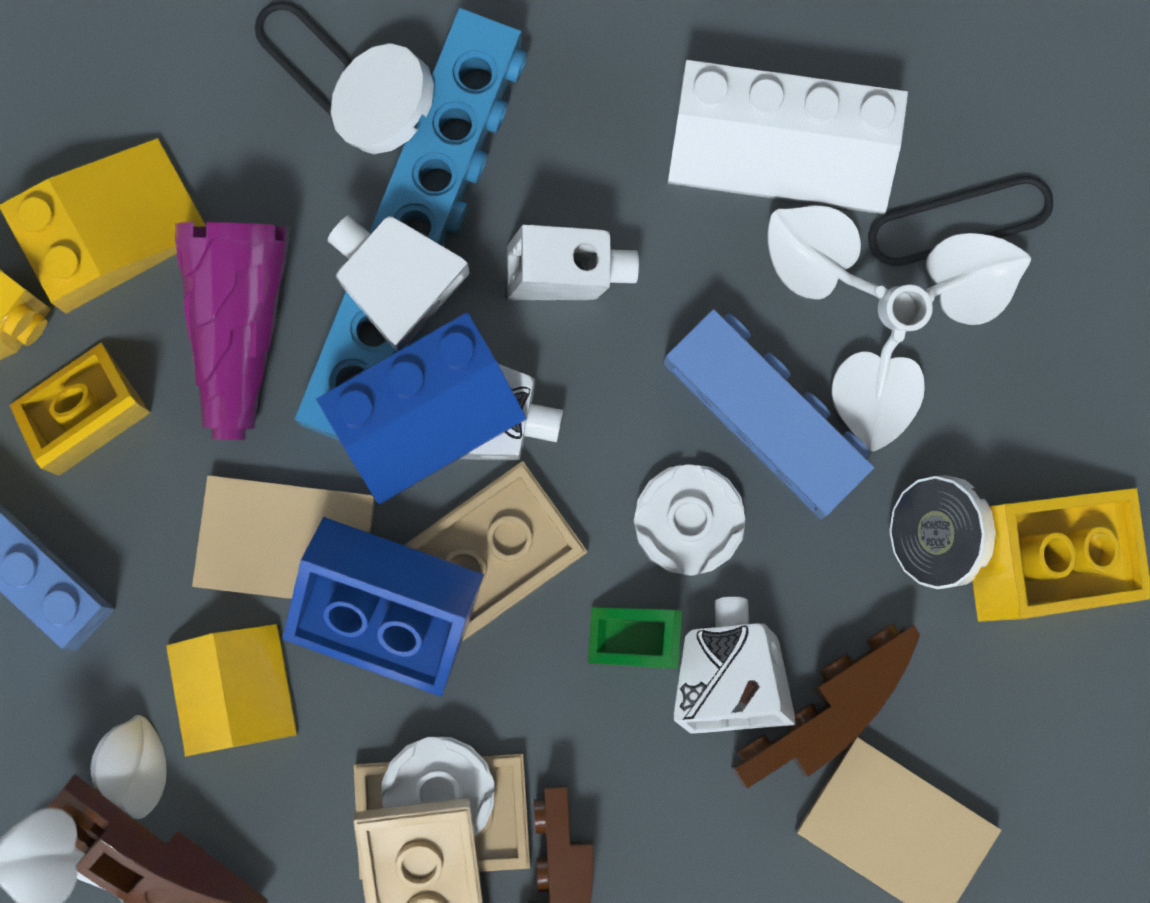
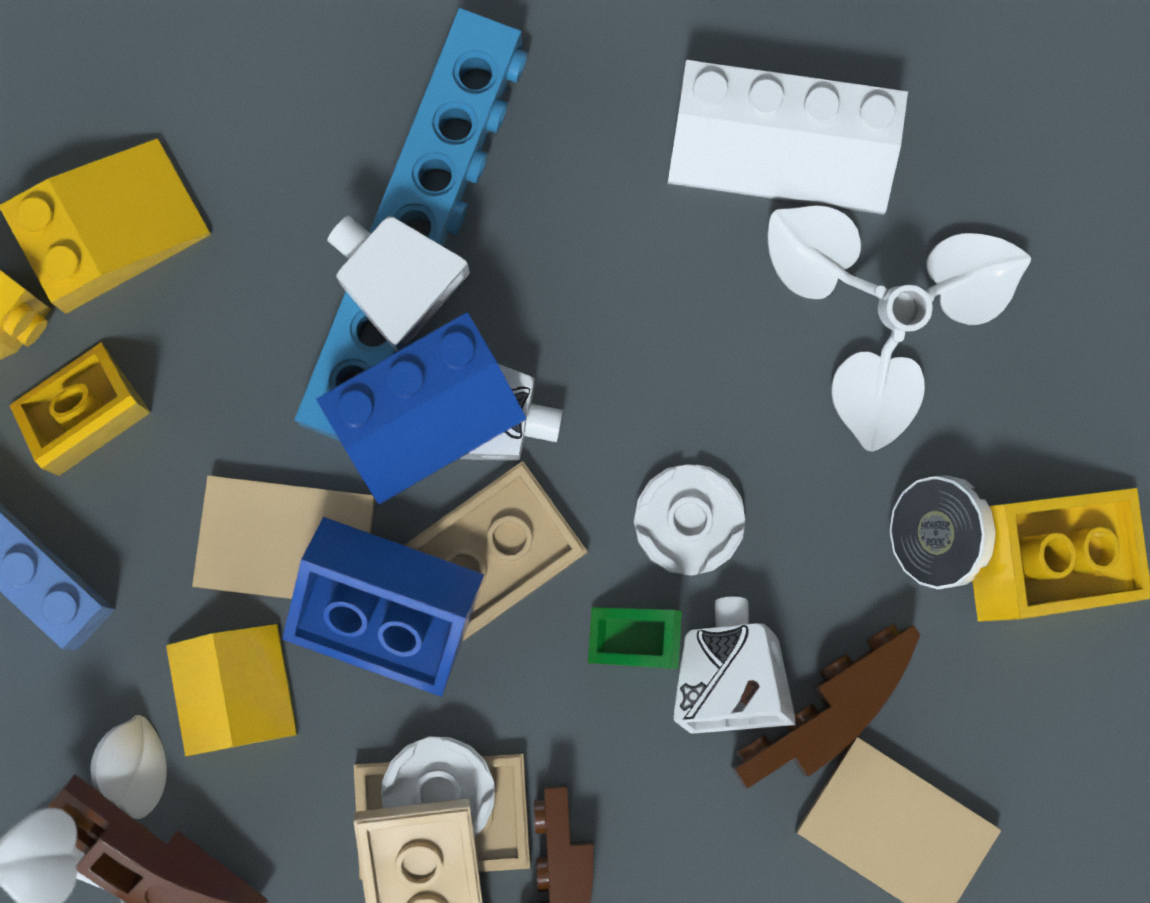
(230, 314): magenta cone -> none
(283, 62): black piece -> none
(381, 98): white tile -> none
(544, 265): white torso -> none
(768, 413): medium blue brick -> none
(956, 198): black piece -> none

